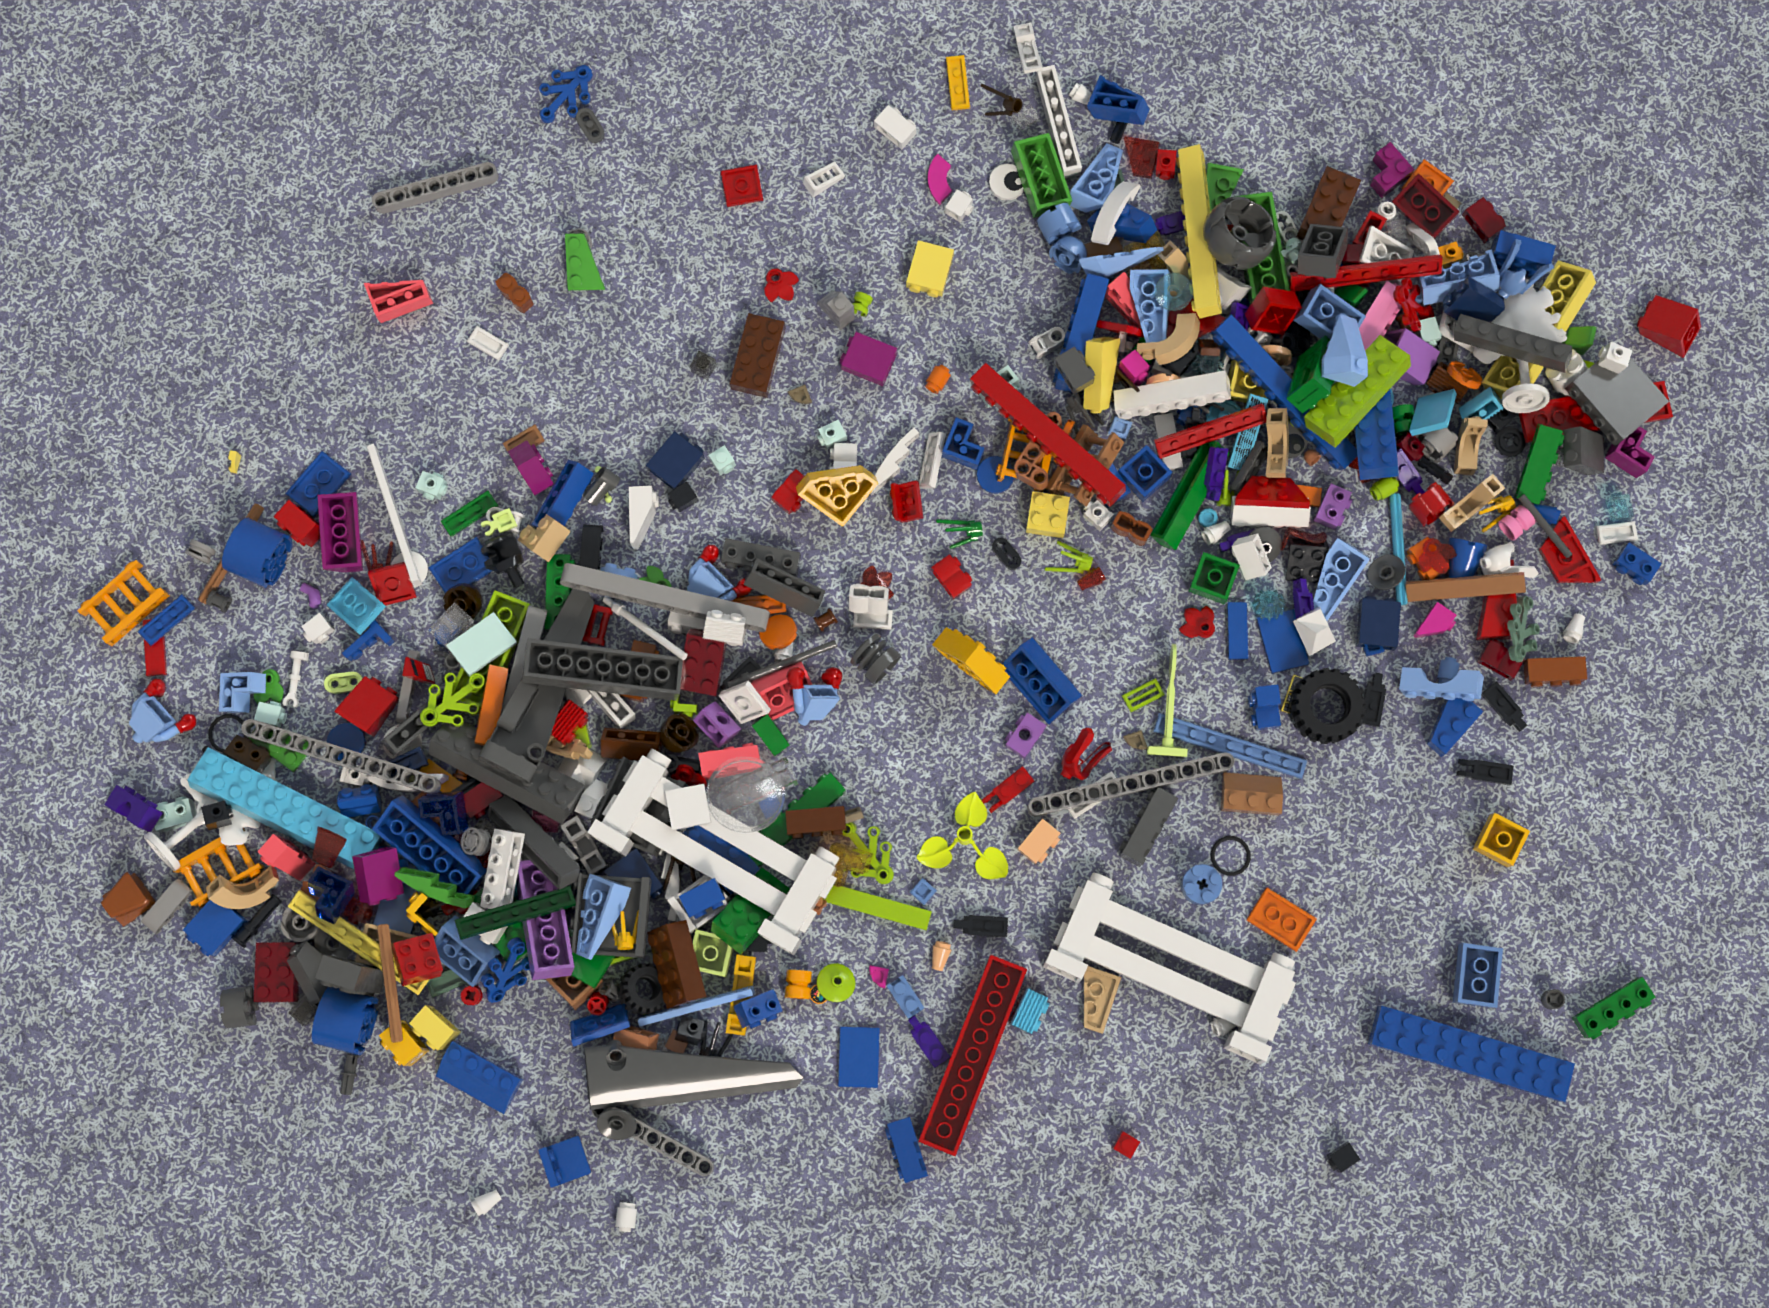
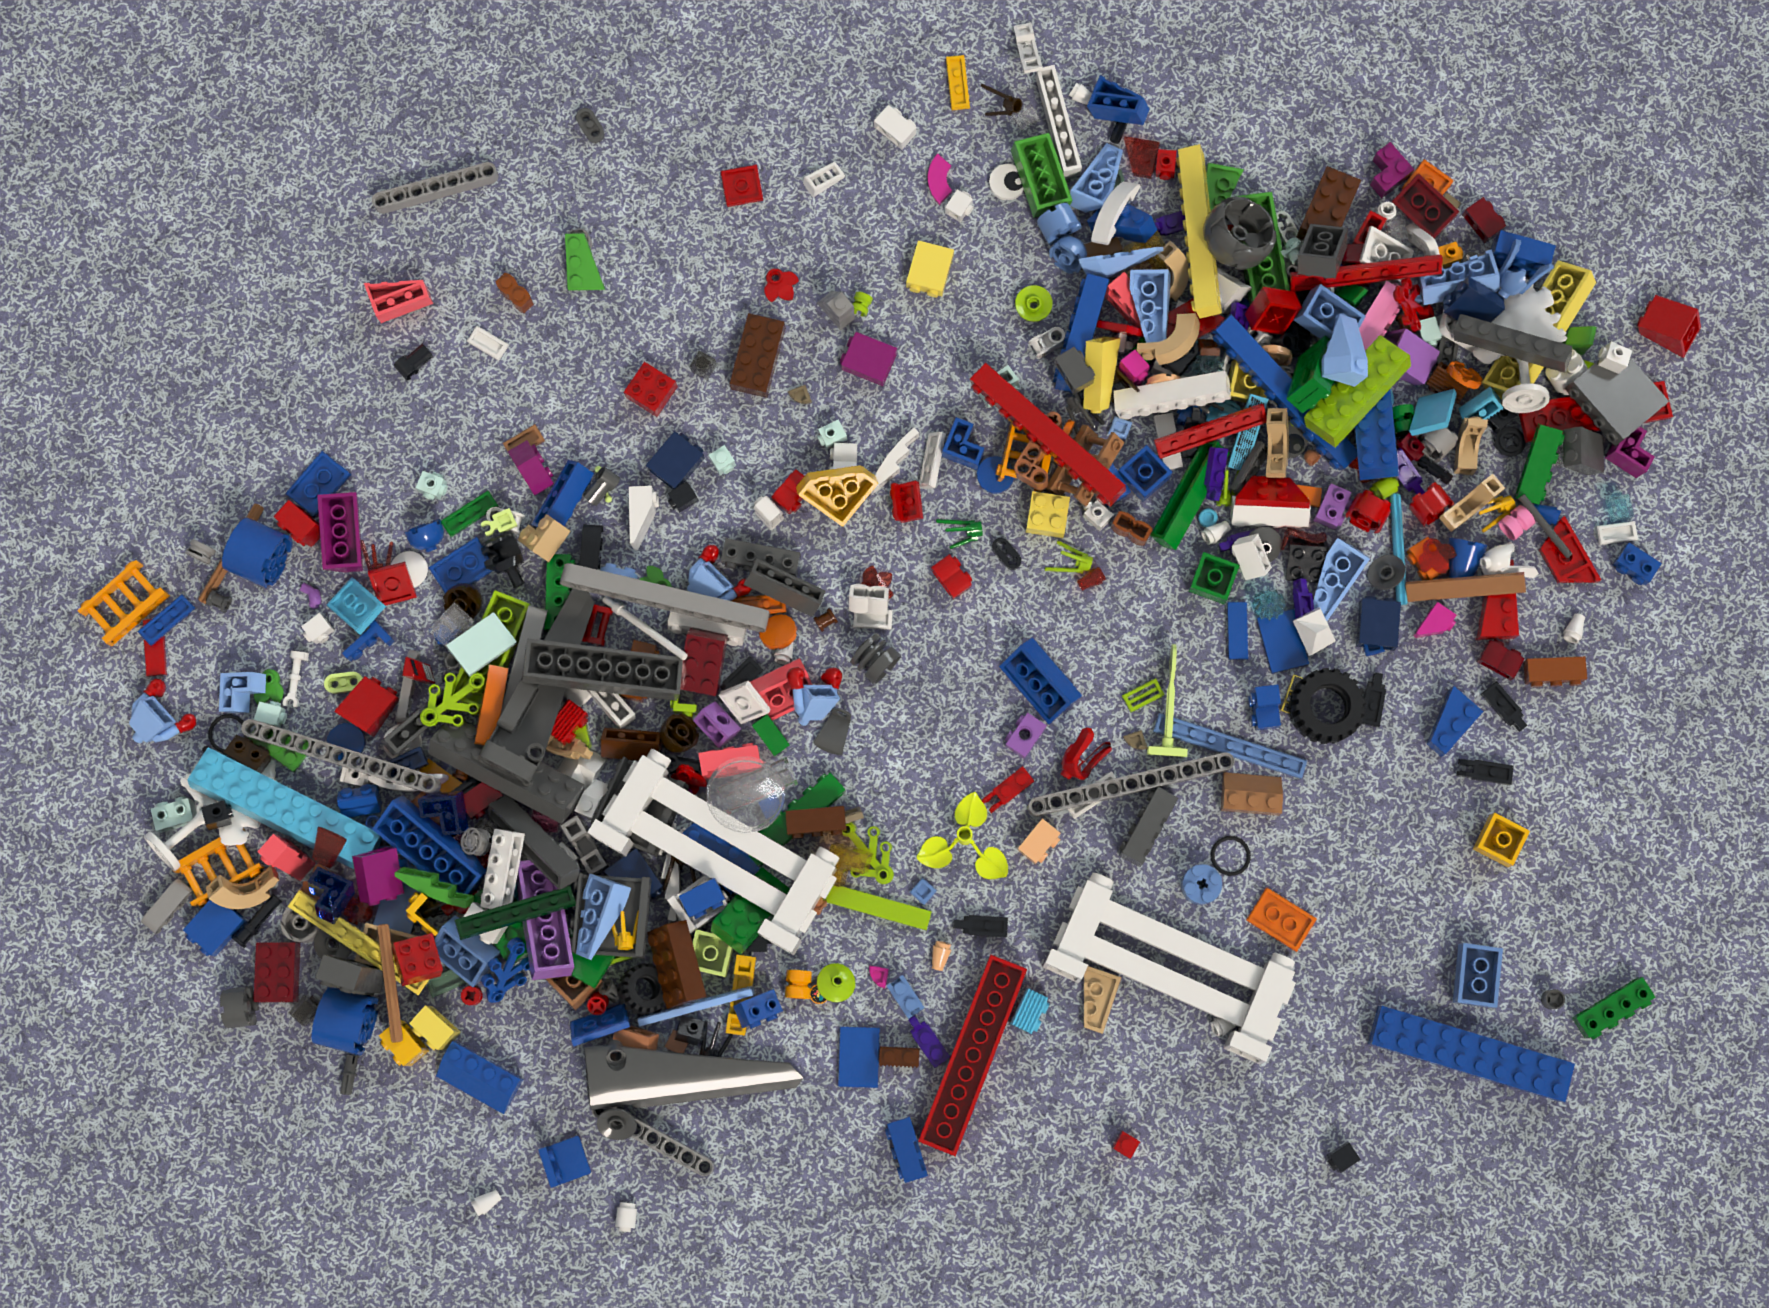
(127, 899): dark orange piece -> none
(134, 807): dark purple arch -> none
(235, 458): light yellow tile -> none
(304, 964): dark grey slope -> none
(394, 515): white tile -> none
(410, 364): none -> black piece
(426, 535): none -> blue cylinder
(566, 91): blue plant -> none
(650, 389): none -> red brick
(688, 807): white tile -> none
(724, 627): white brick -> none
(768, 512): none -> white brick
(782, 664): dark grey bar -> none
(834, 732): none -> dark grey piece
(899, 1056): none -> reddish brown brick
(937, 379): orange brick -> none
(972, 659): yellow brick -> none
(1037, 295): none -> lime dish
(1173, 282): clear light blue dish -> none
(1196, 620): red plate -> none
(1368, 511): none -> red brick
(1447, 670): medium blue brick -> none
(1464, 685): light blue arch -> none
(1518, 650): sand green plant -> none

